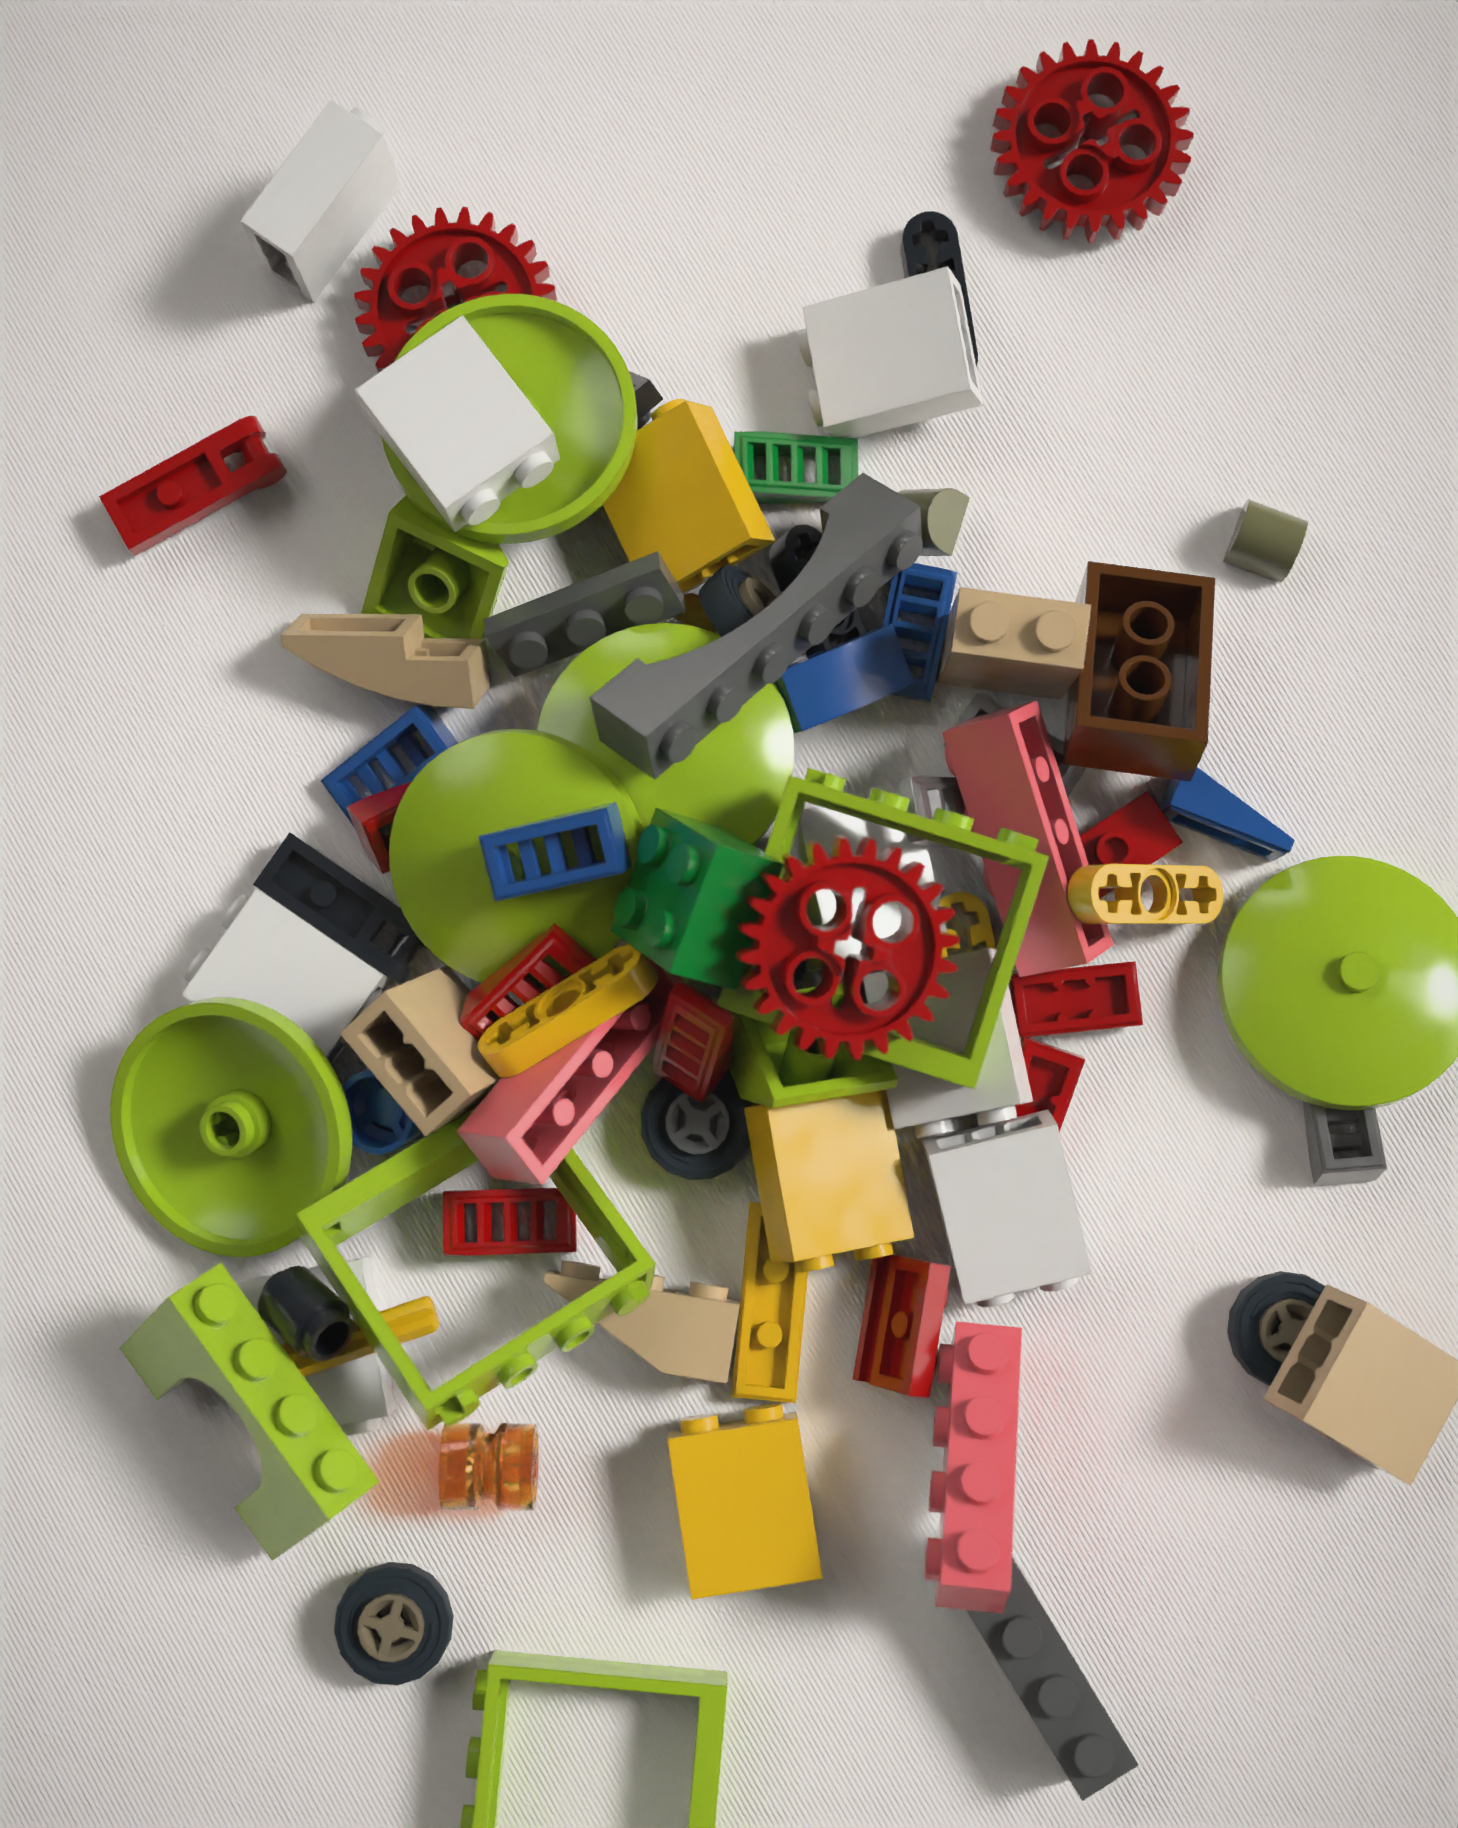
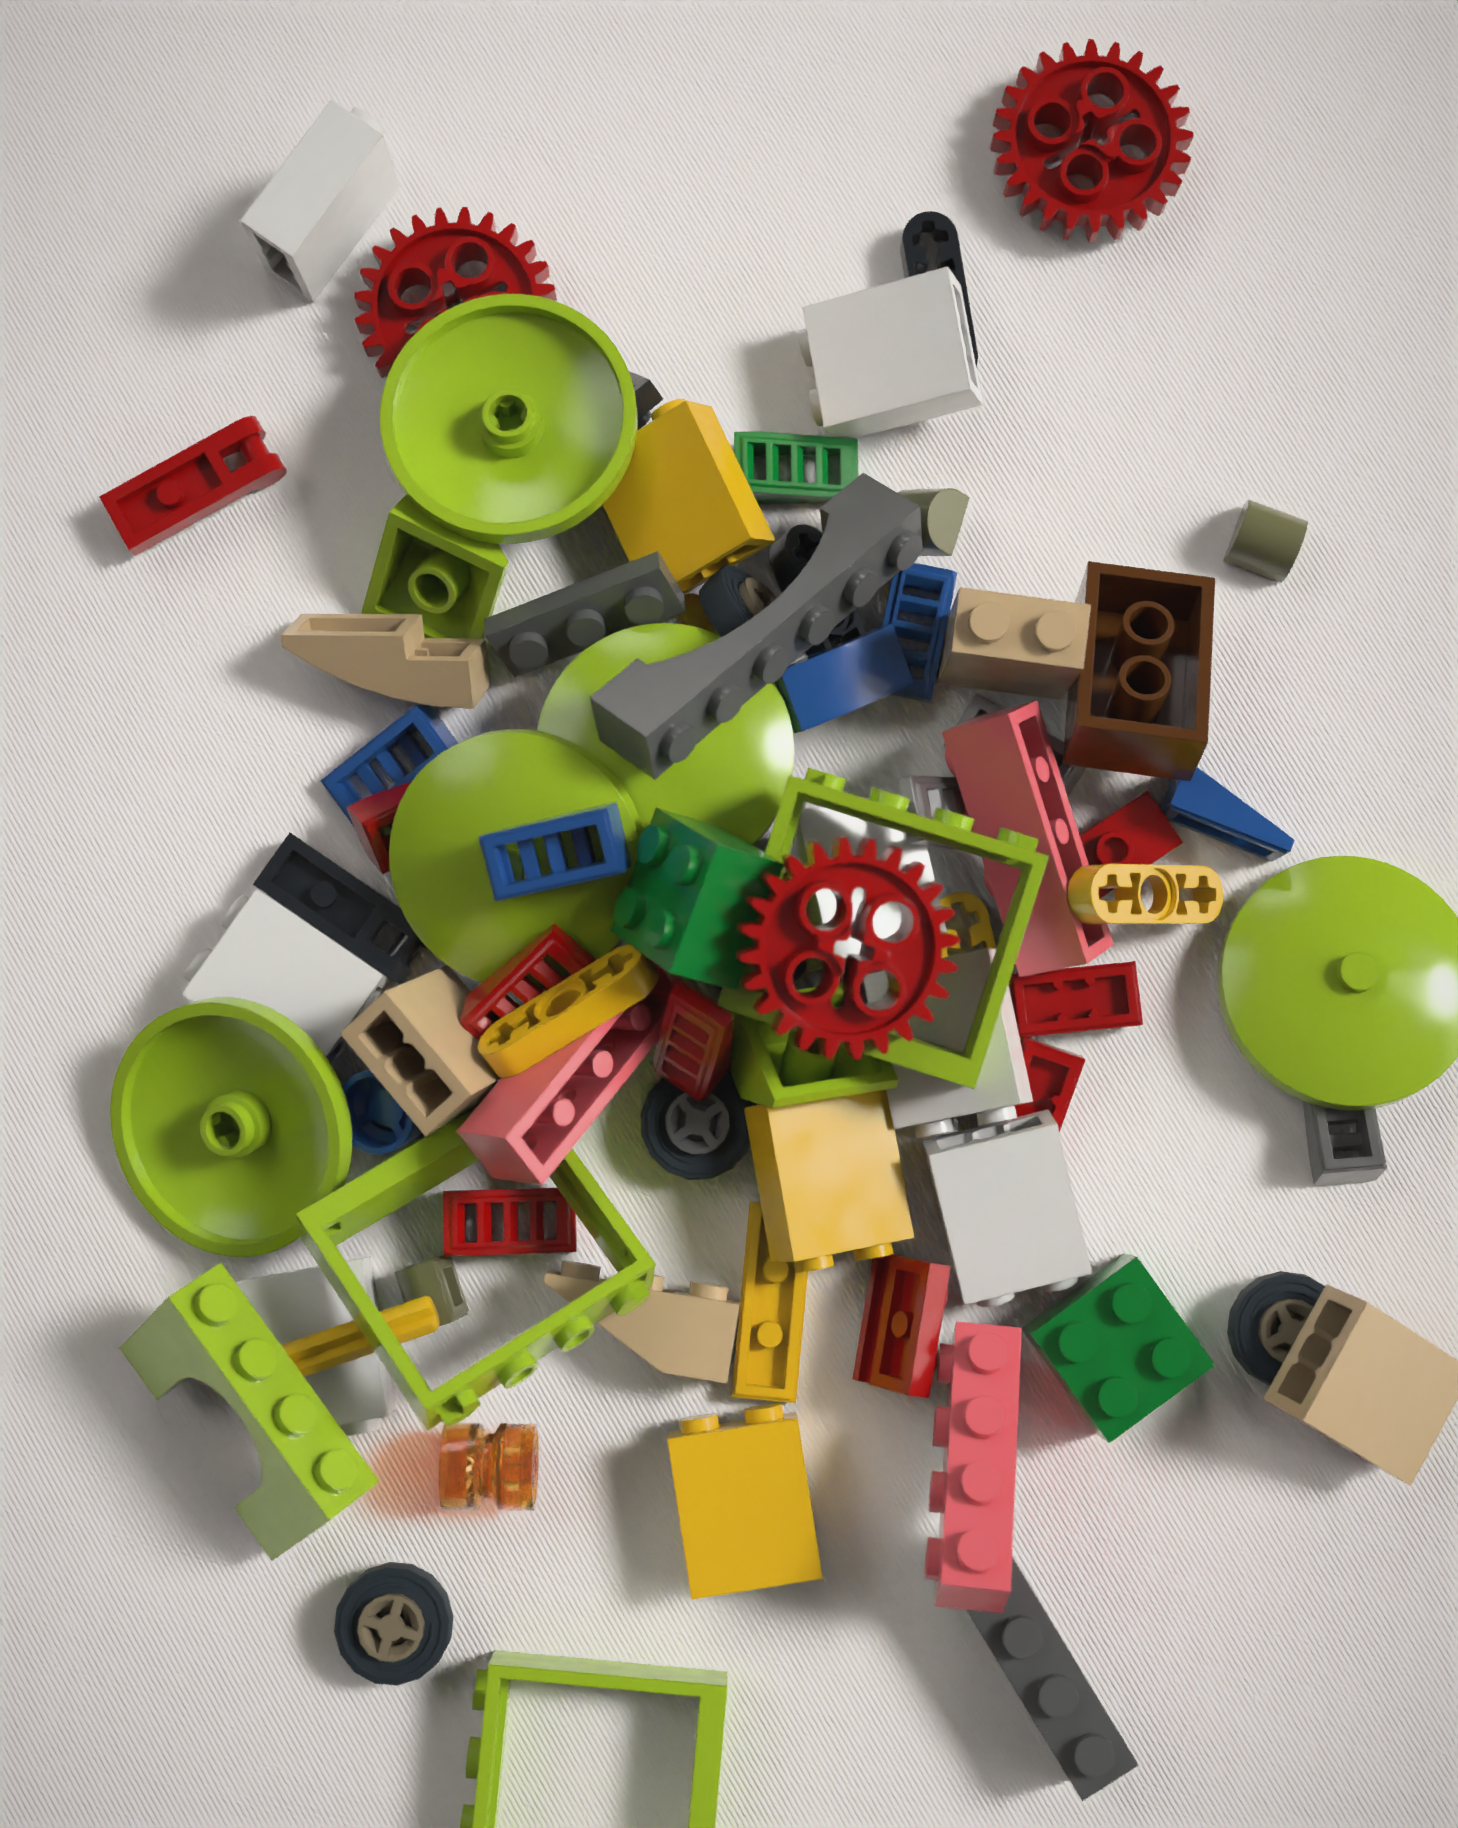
(306, 1314): black brick -> none
(437, 1280): none -> olive brick
(459, 425): white brick -> none
(1118, 1347): none -> green brick

